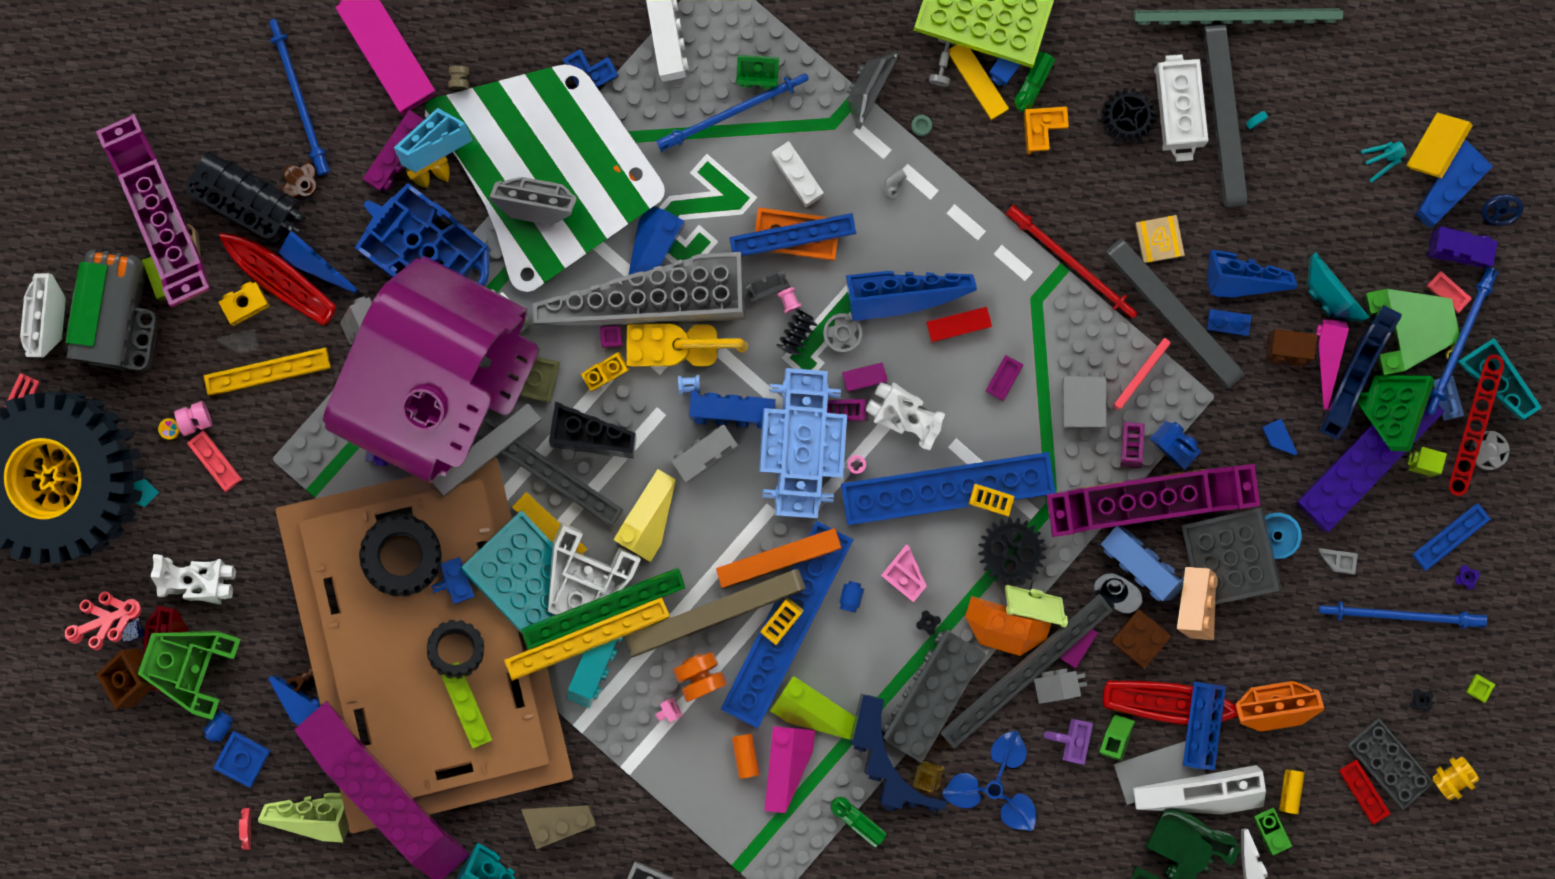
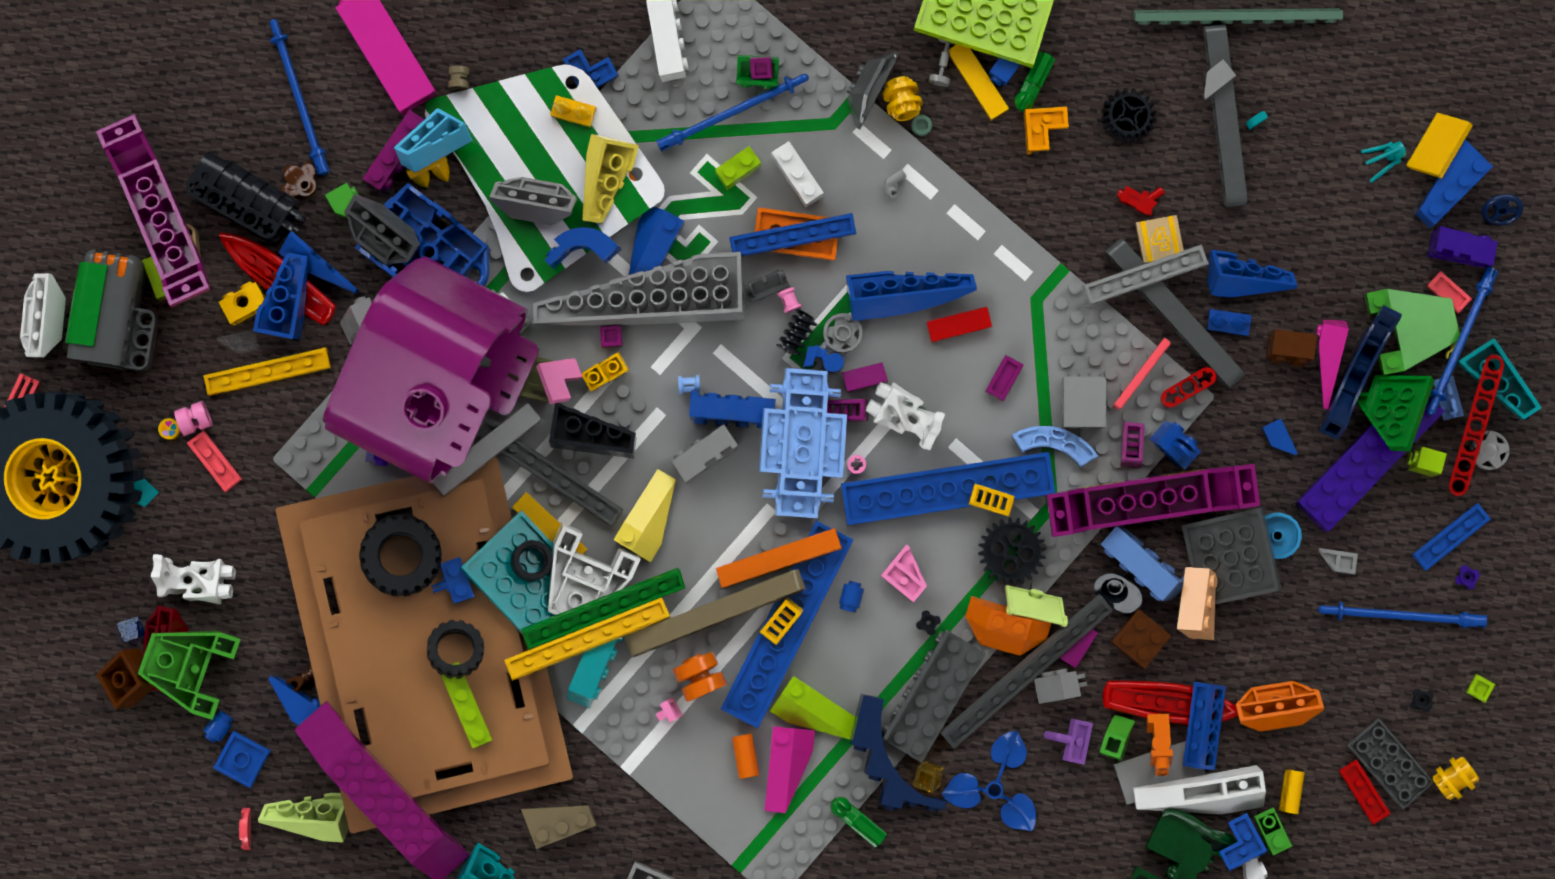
(105, 621): coral plant -> none
(284, 304): none -> blue wedge
(340, 198): none -> bright green slope
(381, 231): none -> dark grey wedge
(547, 556): none -> black tyre
(554, 376): none -> bright pink tile
(573, 111): none -> yellow tile
(582, 239): none -> blue arch
(605, 170): none -> light yellow wedge
(654, 345): yellow plate -> none
(738, 168): none -> lime brick
(761, 67): none -> magenta tile
(832, 363): none -> blue leg
(902, 98): none -> yellow piece
(1027, 224): red bar -> none
(1058, 439): none -> light blue tile
(1141, 202): none -> red piece
(1145, 275): none -> light grey tile
(1161, 754): none -> orange hips
(1177, 400): none -> red beam
(1181, 105): white container -> none
(1217, 78): none -> light grey tile
(1248, 845): none -> blue plate
(1331, 293): teal wedge -> none

